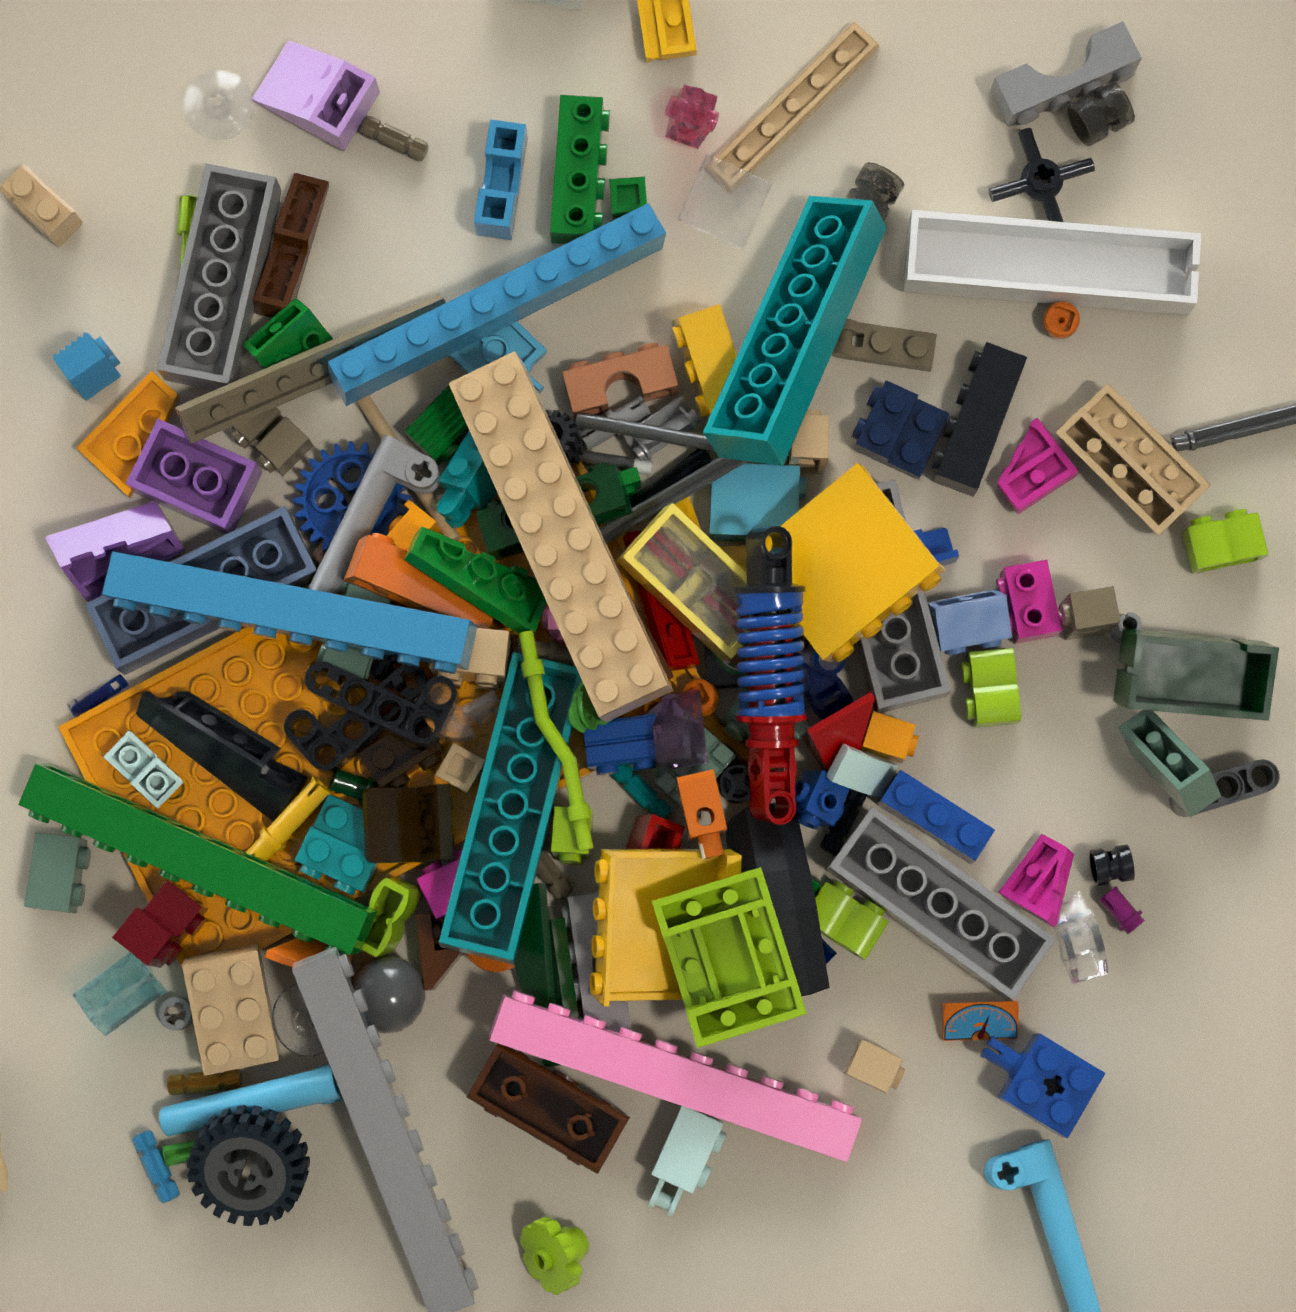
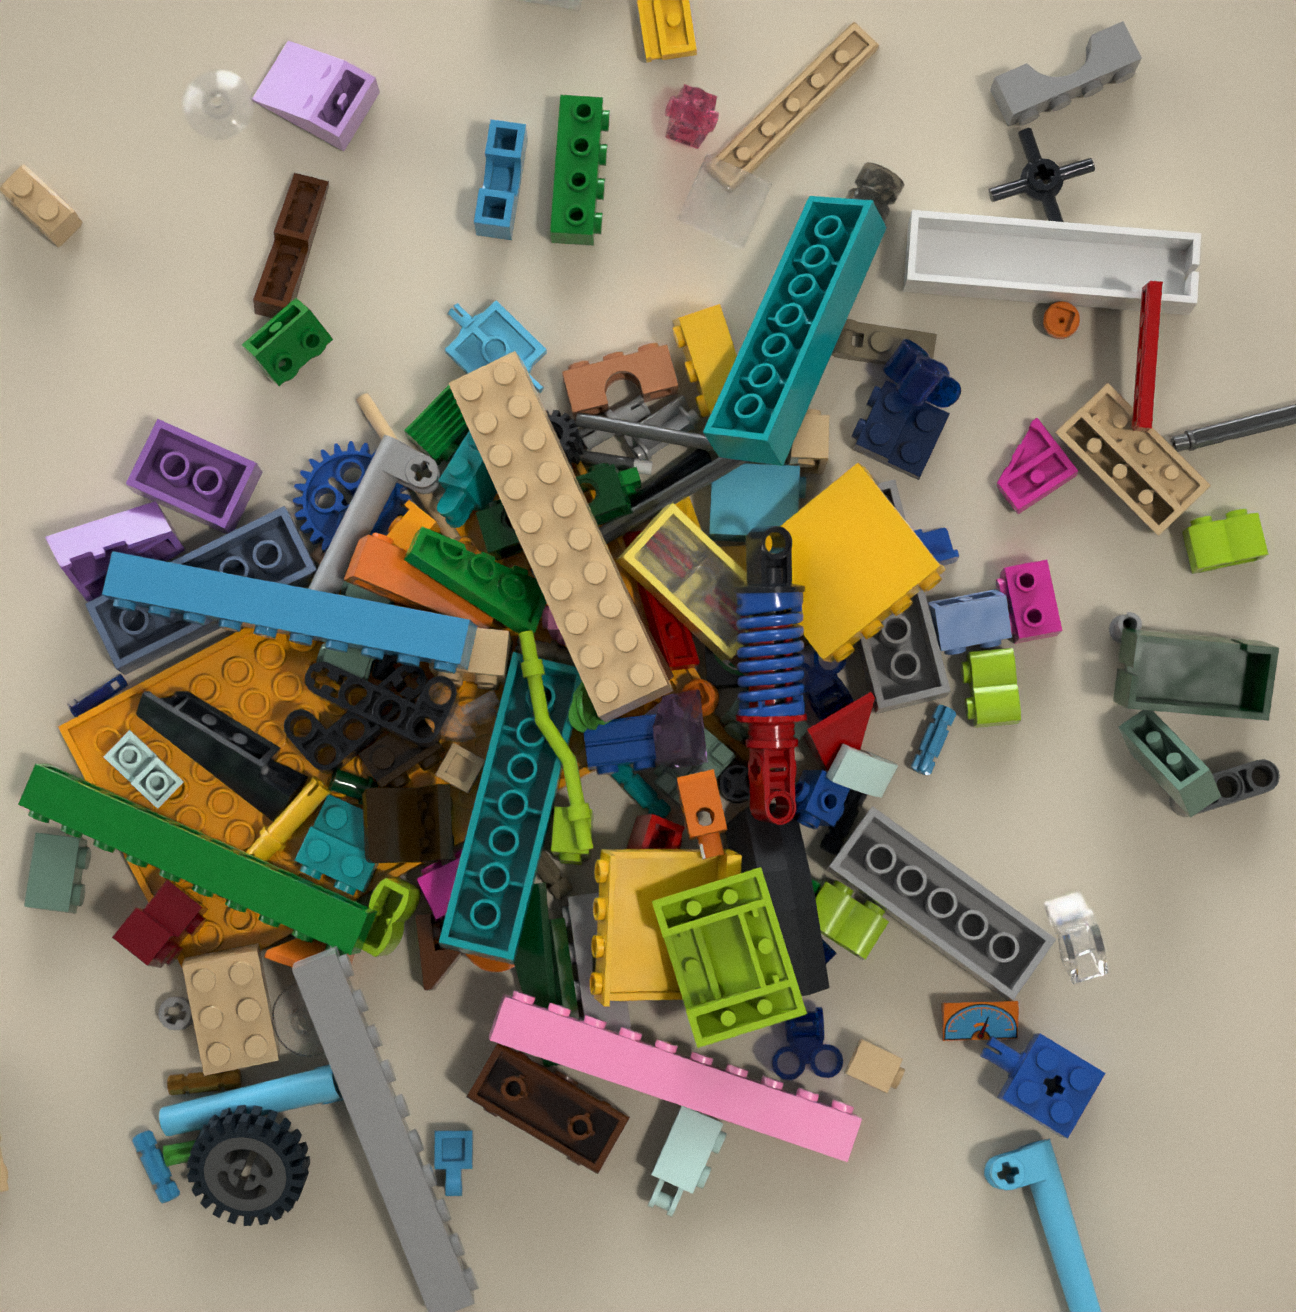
(88, 365): dark azure brick -> none
(119, 993): clear light blue brick -> none
(123, 433): light orange wing -> none
(185, 215): lime axle -> none
(219, 277): light grey brick -> none
(274, 438): dark tan piece -> none
(283, 380): dark tan plate -> none
(391, 992): dark grey piece -> none
(394, 138): dark tan axle -> none
(453, 1153): none -> dark azure plate
(496, 304): dark azure brick -> none
(554, 1253): lime plant -> none
(627, 195): green plate -> none
(806, 1044): none -> clear blue piece
(889, 737): light orange brick -> none
(921, 376): none -> clear blue piece
(933, 740): none -> dark azure axle
(936, 815): blue arch -> none
(979, 419): black brick -> none
(1040, 880): dark pink wing -> none
(1089, 613): dark tan piece -> none
(1095, 116): clear smoke wheel -> none
(1112, 865): black wheel -> none
(1122, 910): magenta pin -> none
(1147, 356): none -> red tile

